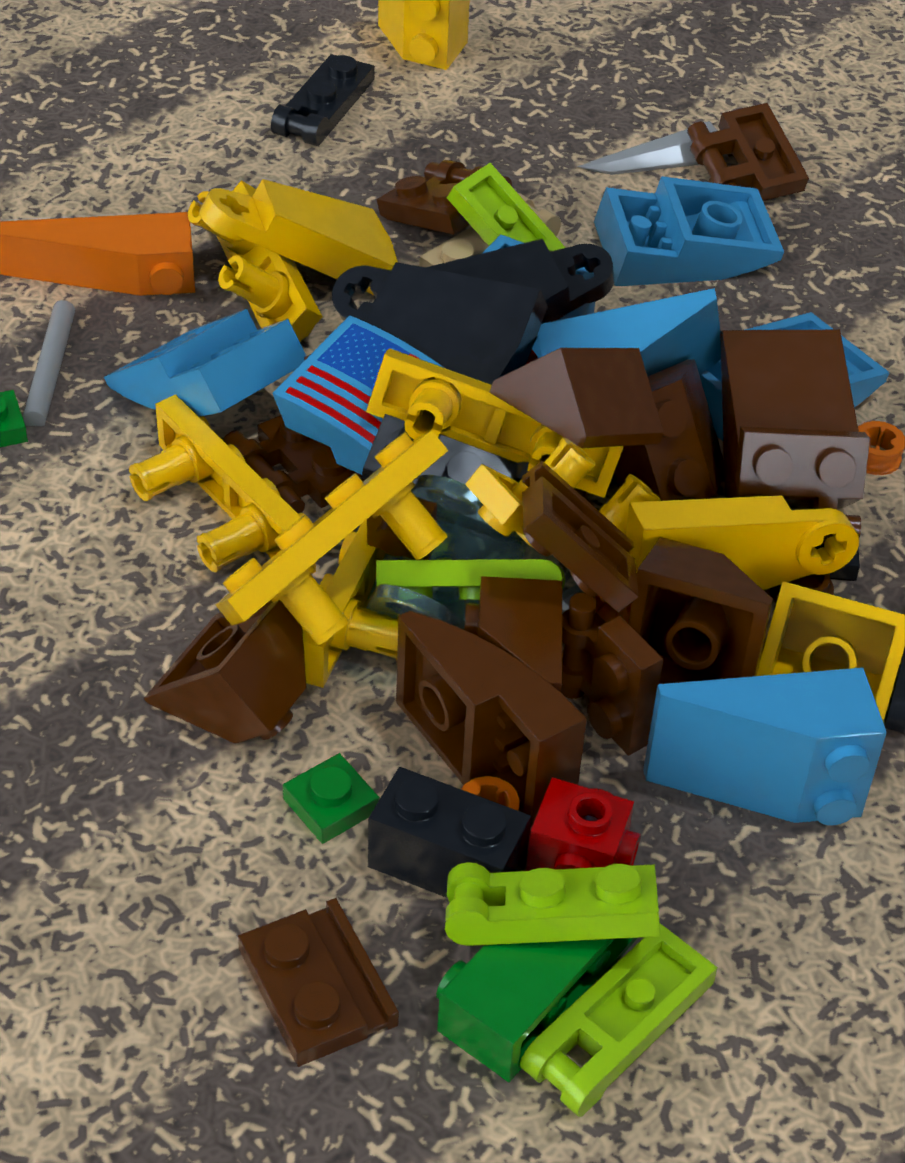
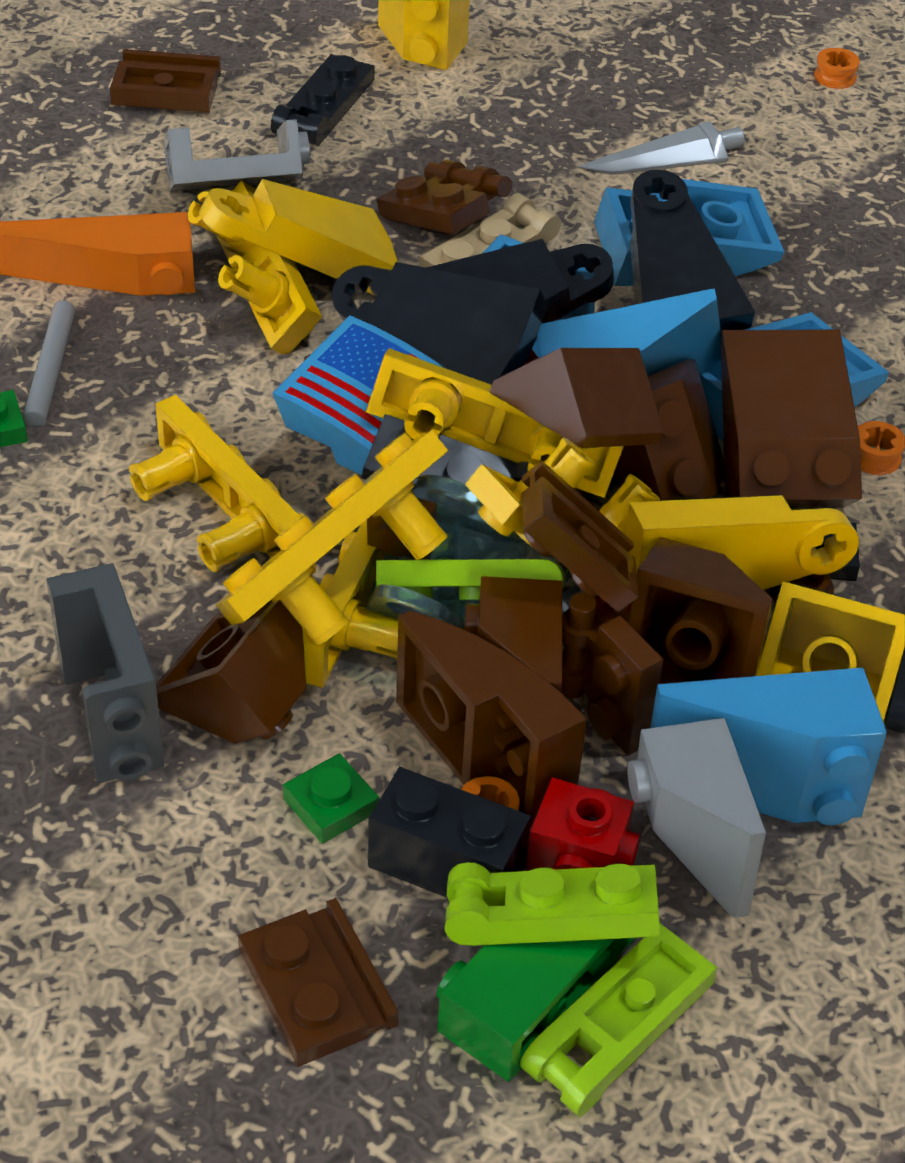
(98, 639): none -> dark grey panel
(165, 80): none -> reddish brown plate
(211, 365): dark azure slope -> none
(224, 172): none -> light grey panel
(308, 462): reddish brown plate -> none
(498, 209): lime plate -> none
(677, 252): none -> black piece
(701, 806): none -> light grey slope
(759, 147): reddish brown plate -> none
(803, 464): plate -> none
(836, 68): none -> orange bush

